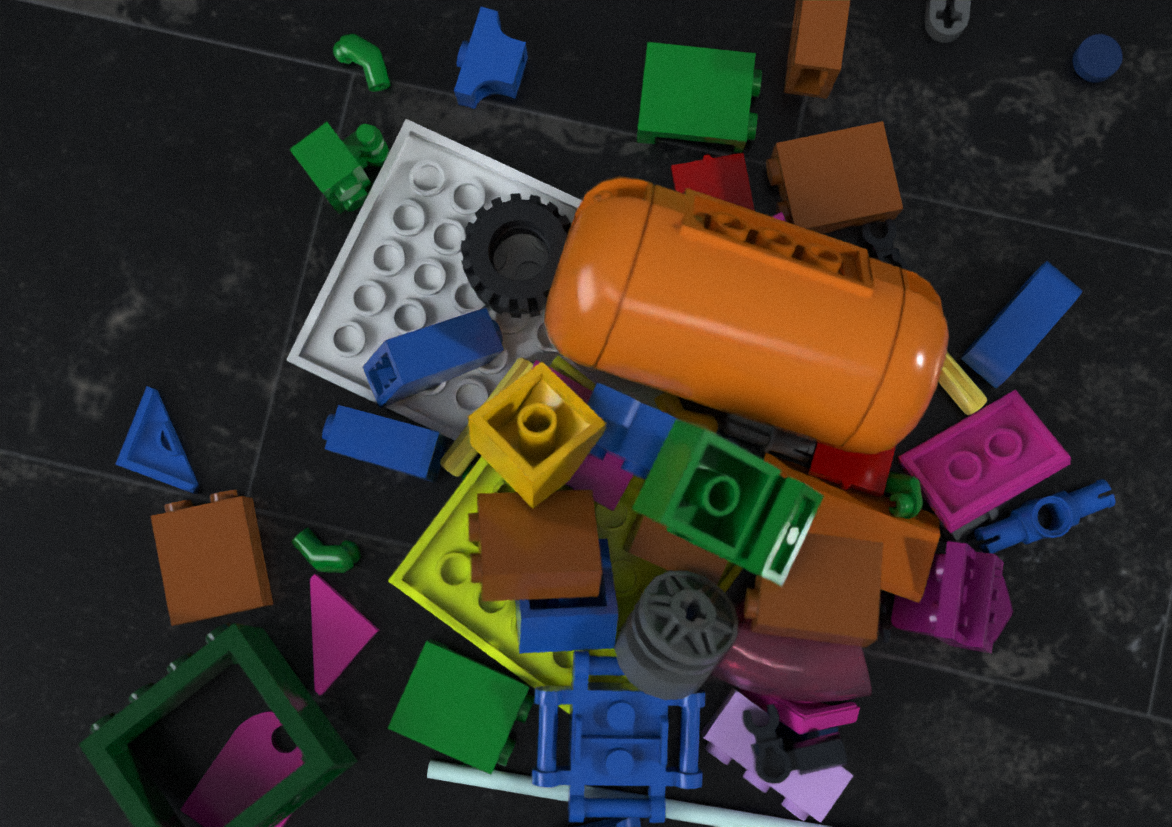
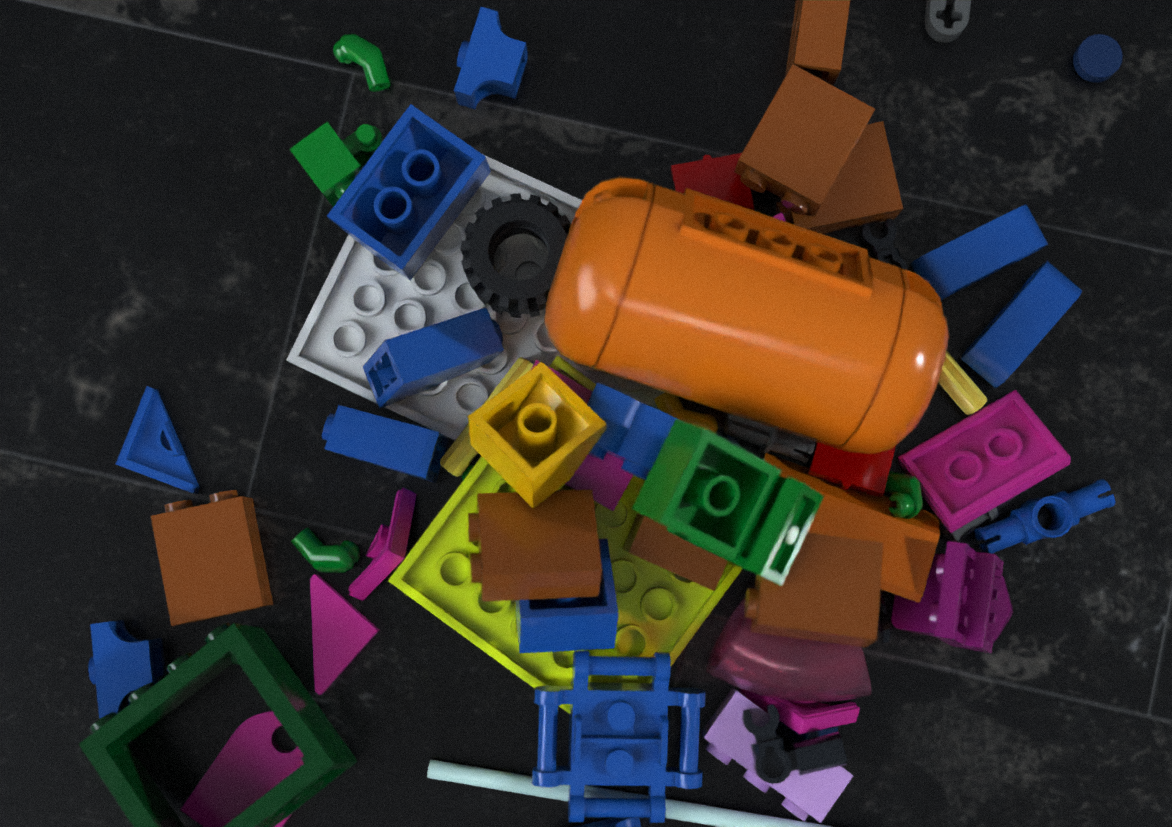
(122, 664): none -> blue brick
(387, 547): none -> dark pink tile
(410, 192): none -> blue slope
(461, 707): green panel -> none
(676, 635): dark grey wheel -> none
(698, 95): green panel -> none
(803, 141): none -> dark orange brick
(981, 252): none -> blue beam

